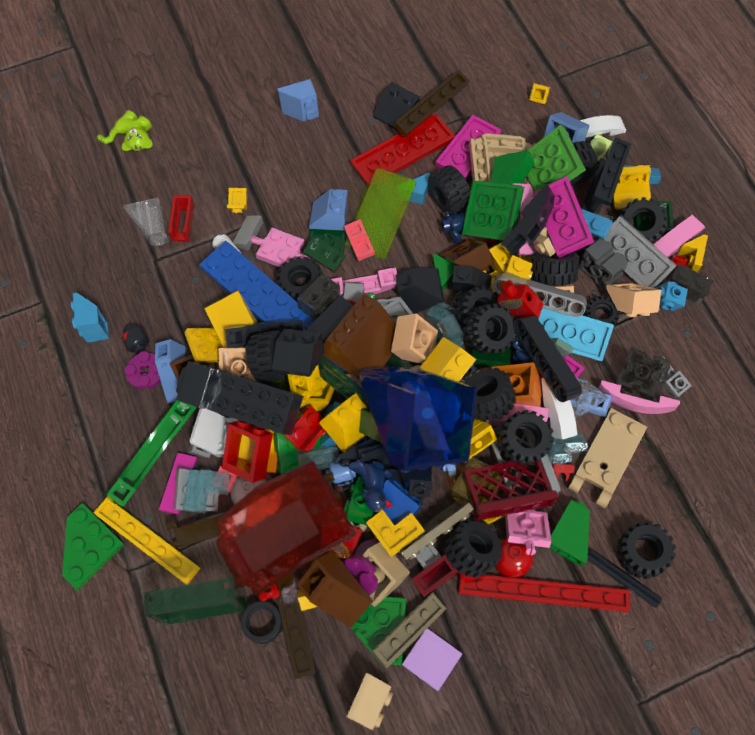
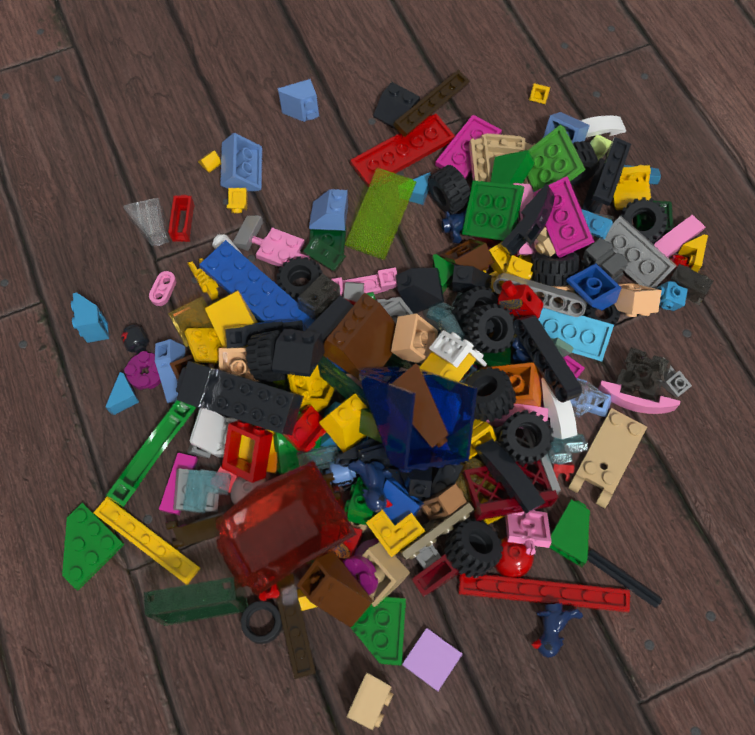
(121, 396): none -> dark azure slope
(135, 130): lime animal -> none
(161, 289): none -> bright pink plate
(190, 316): none -> clear yellow slope
(205, 281): none -> yellow hinge
(210, 161): none -> yellow slope
(241, 163): none -> medium blue slope
(359, 240): coral slope -> none
(408, 630): dark tan tile -> none
(426, 414): none -> reddish brown slope
(443, 502): none -> medium nougat slope
(446, 477): none -> black hinge
(454, 350): none -> white bracket
(511, 476): none -> black slope
(554, 622): none -> dark blue animal
(595, 287): none -> blue slope
(659, 541): black tyre -> none

